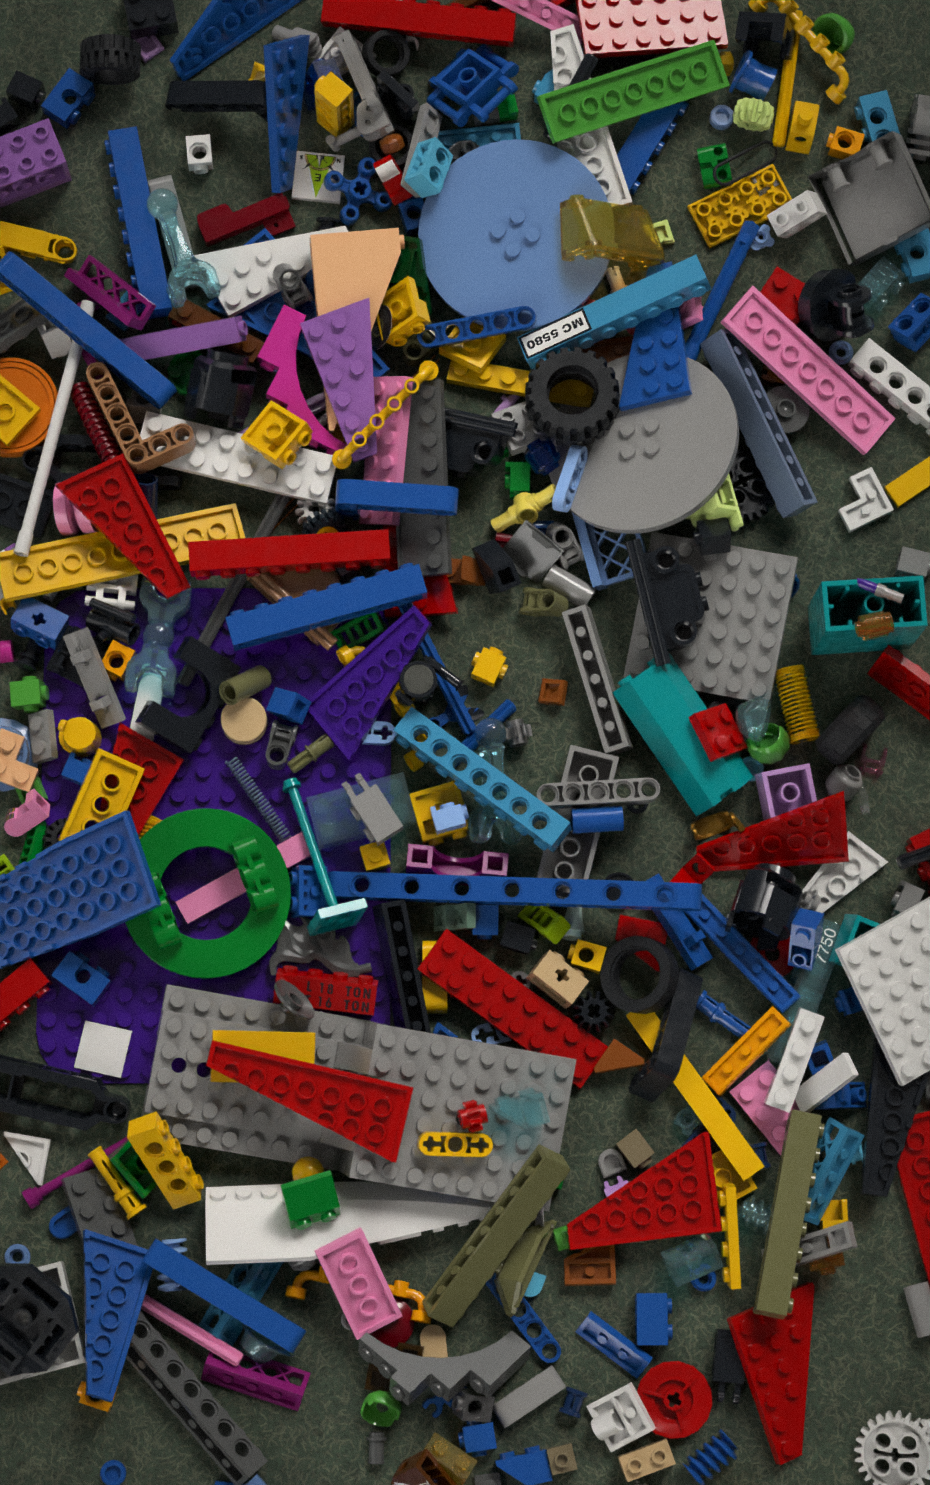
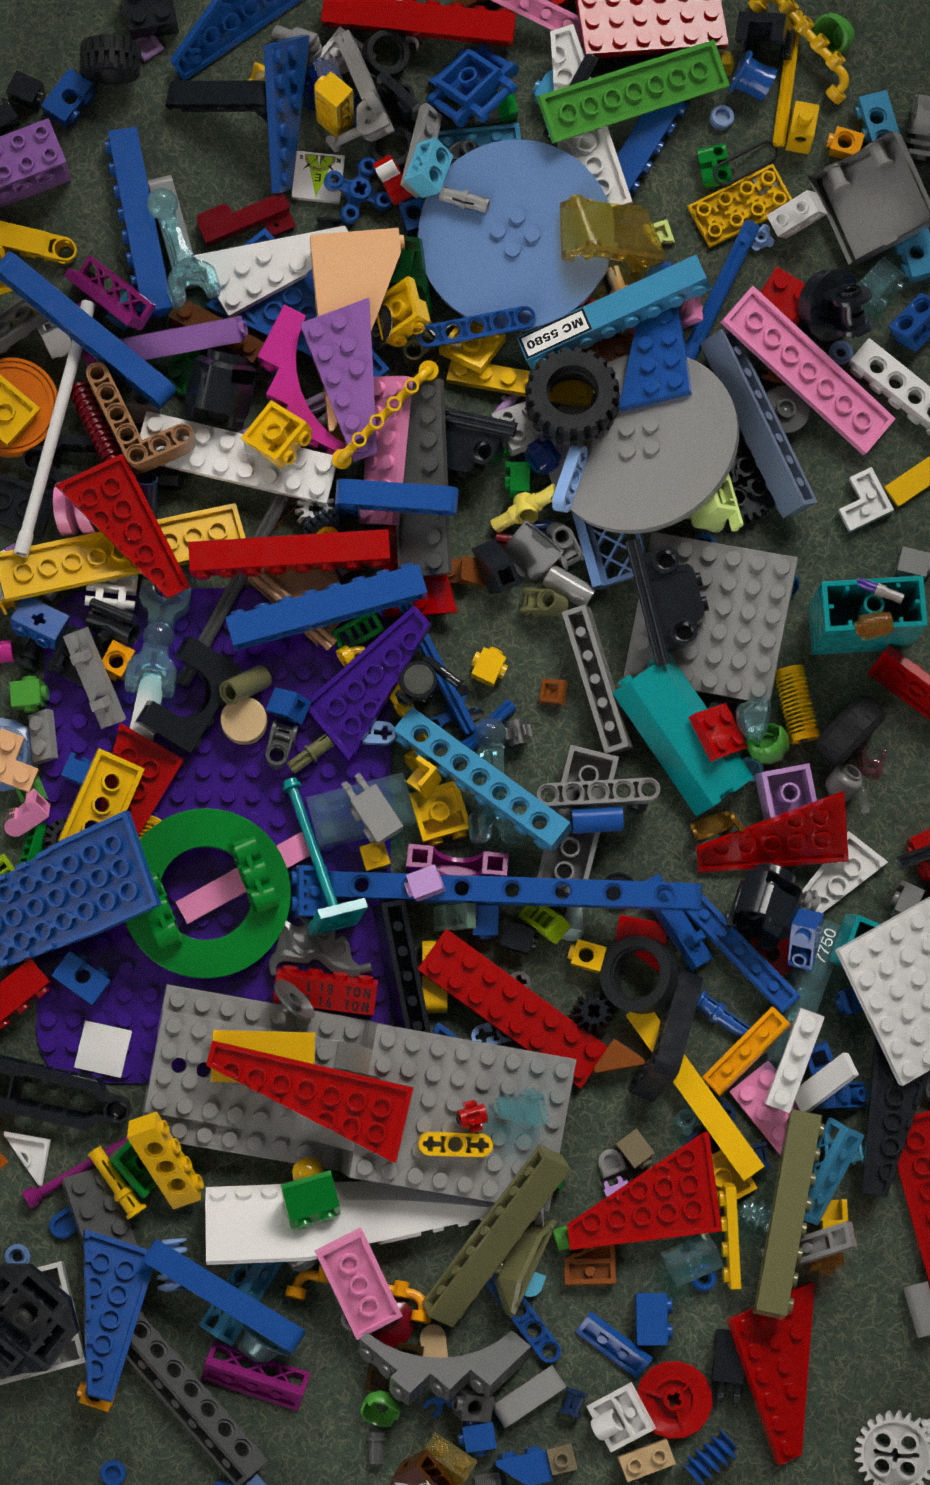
(79, 736): yellow hat -> none
(191, 1331): bright pink axle -> none
(196, 144): white brick -> none
(259, 807): sand blue piece -> none
(293, 290): dark grey piece -> none
(391, 143): dark orange tile -> none
(424, 778): none -> yellow panel
(424, 883): none -> lavender brick
(449, 817): light blue brick -> none
(464, 199): none -> light grey pin
(545, 978): tan brick -> none
(687, 873): red bracket -> none
(712, 536): black brick -> none
(753, 114): yellowish green gear -> none

